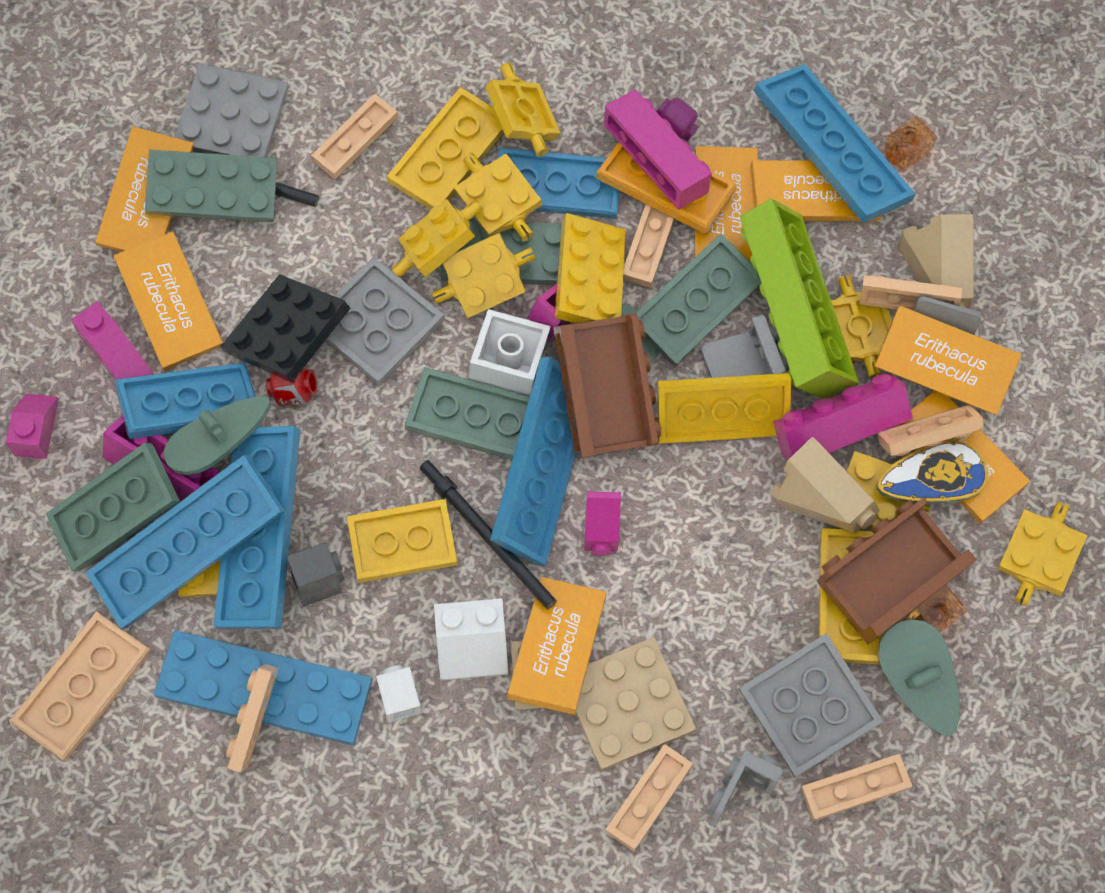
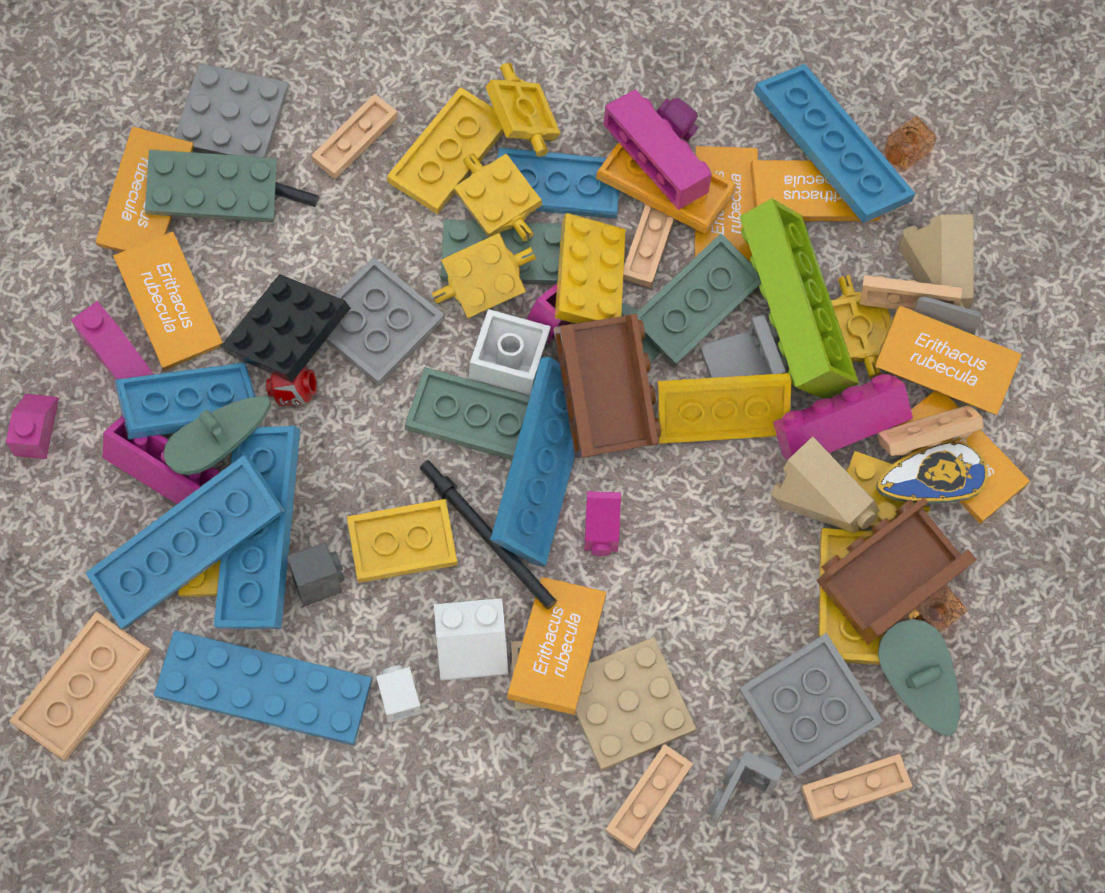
(112, 507): sand green plate -> none
(251, 717): light nougat plate -> none
(436, 237): yellow plate -> none
(1042, 553): yellow plate -> none

